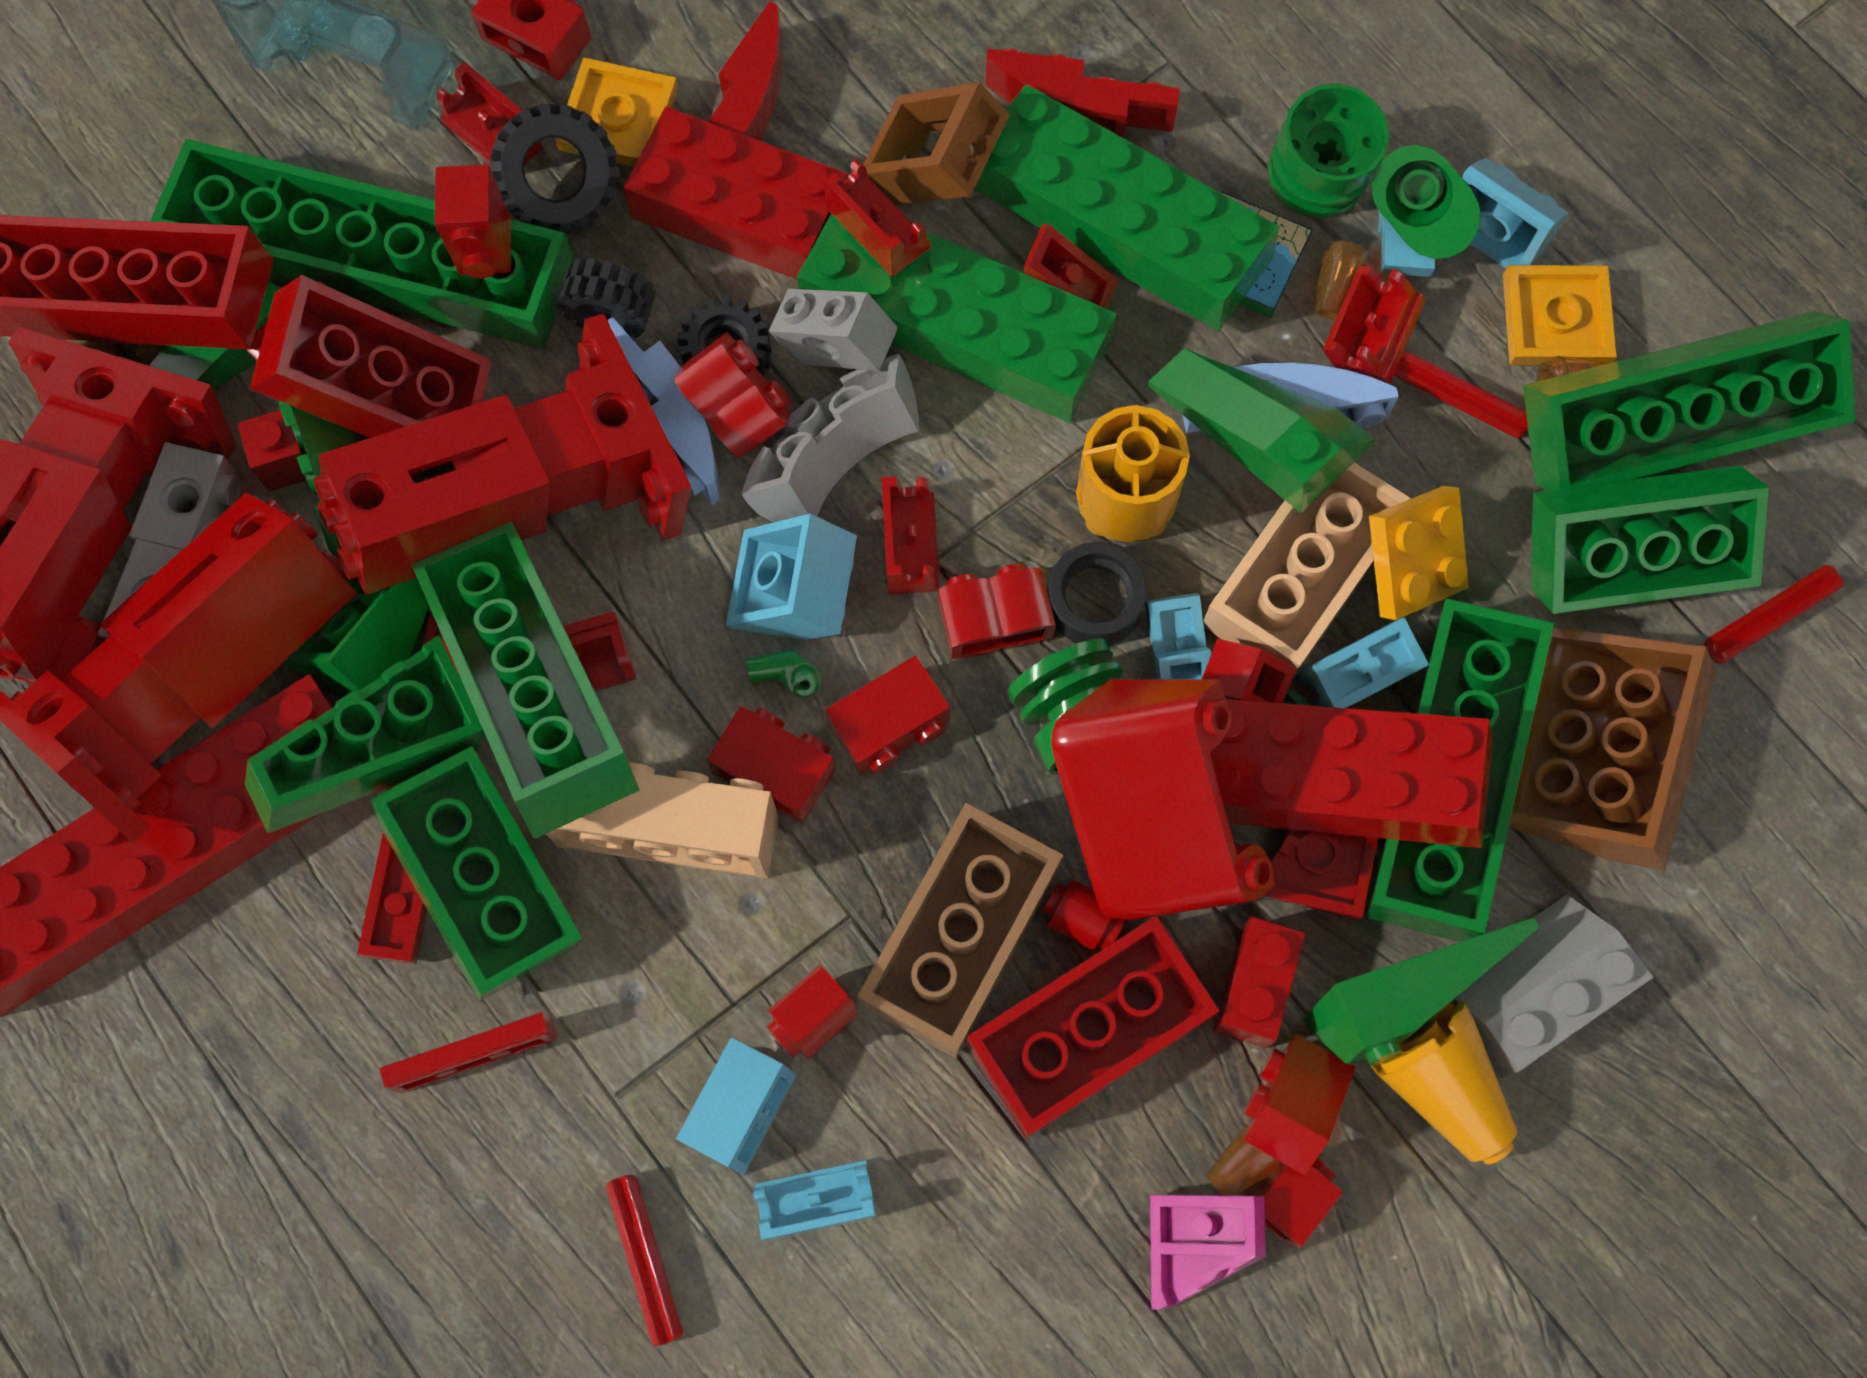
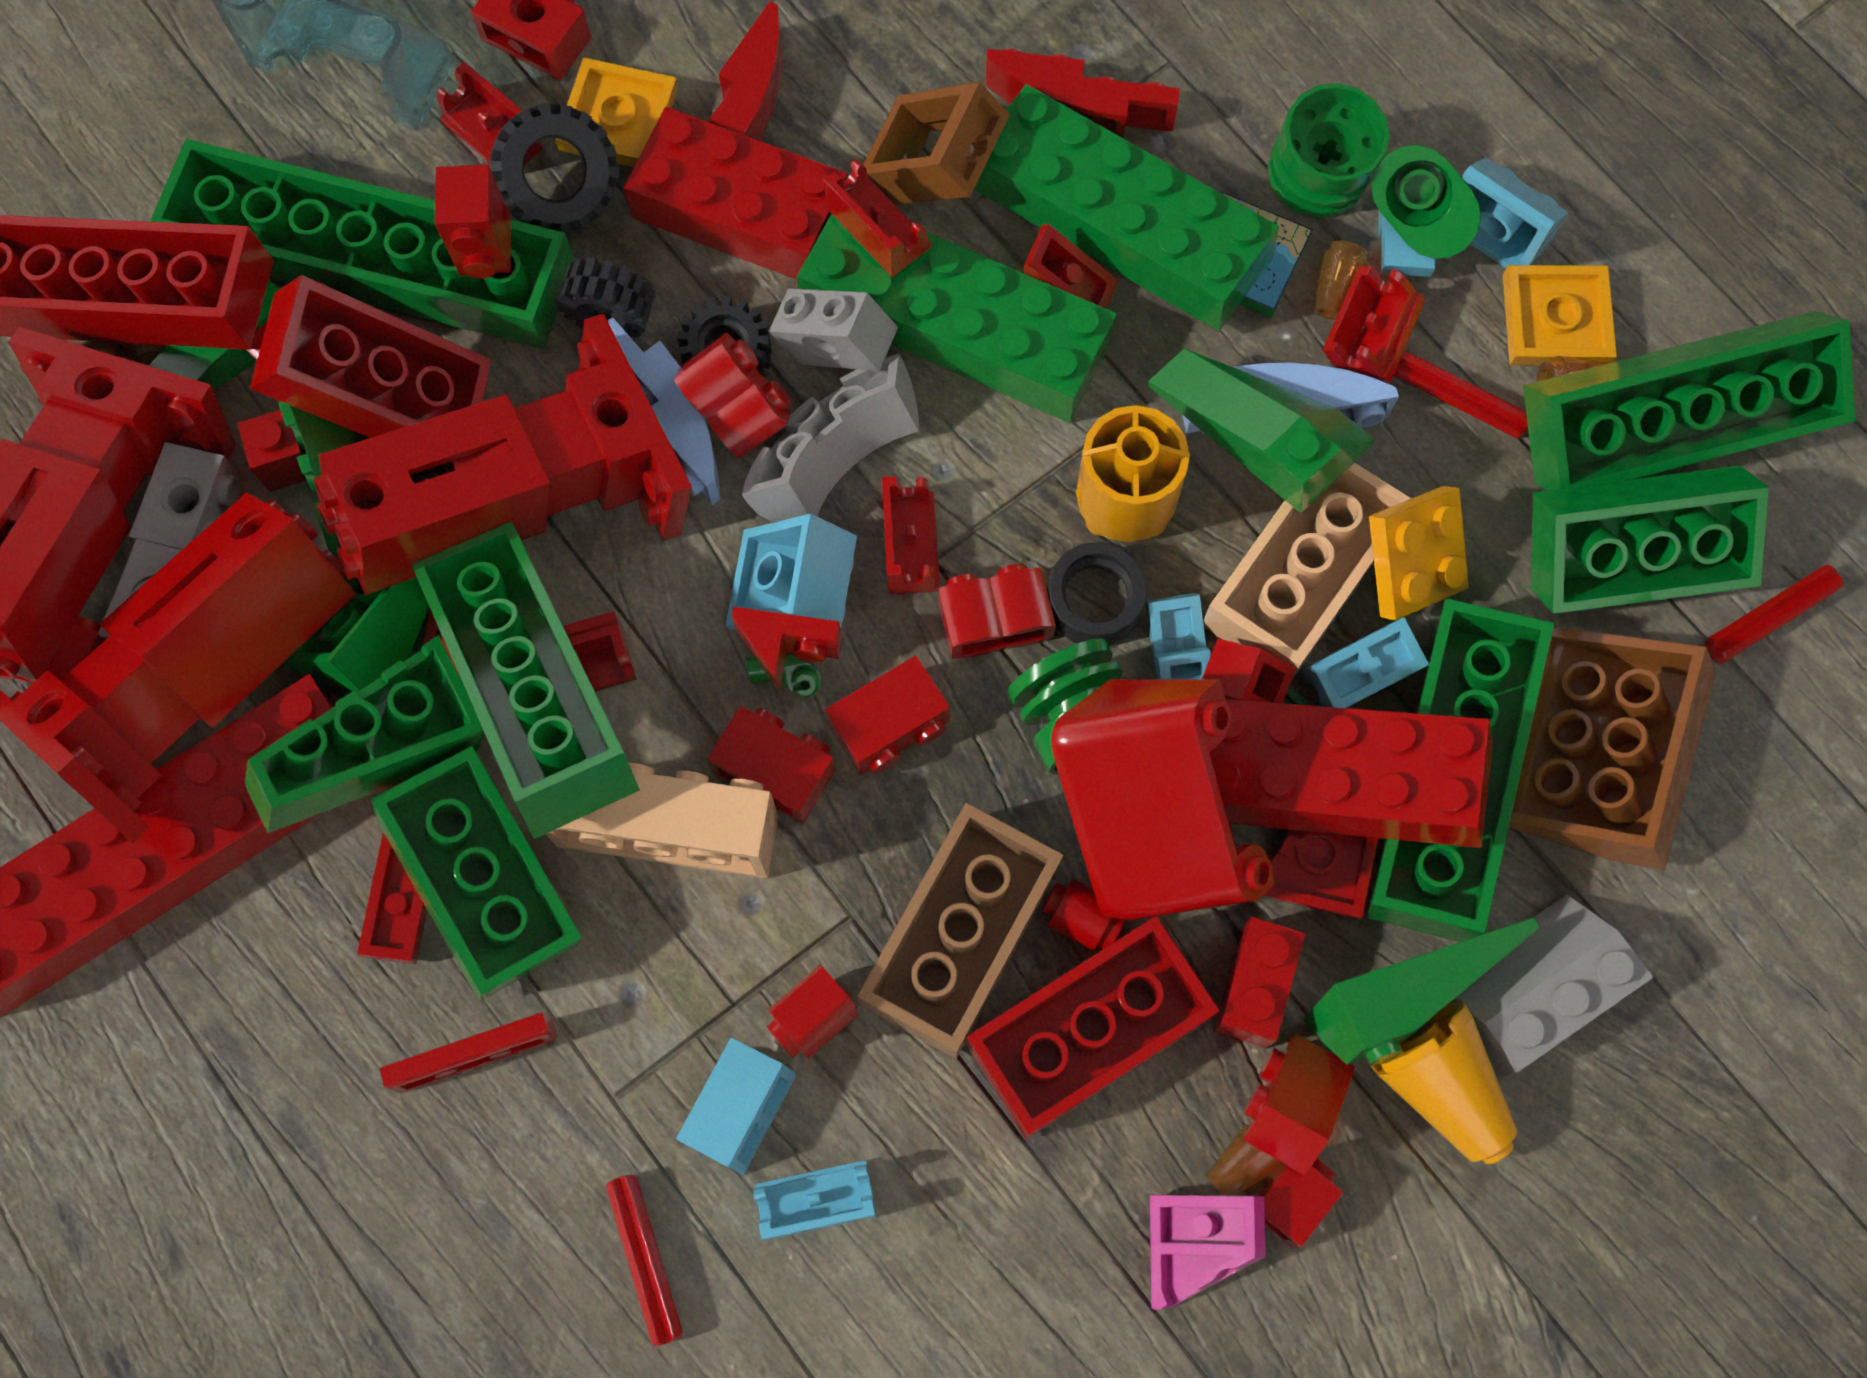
(774, 634): none -> red slope

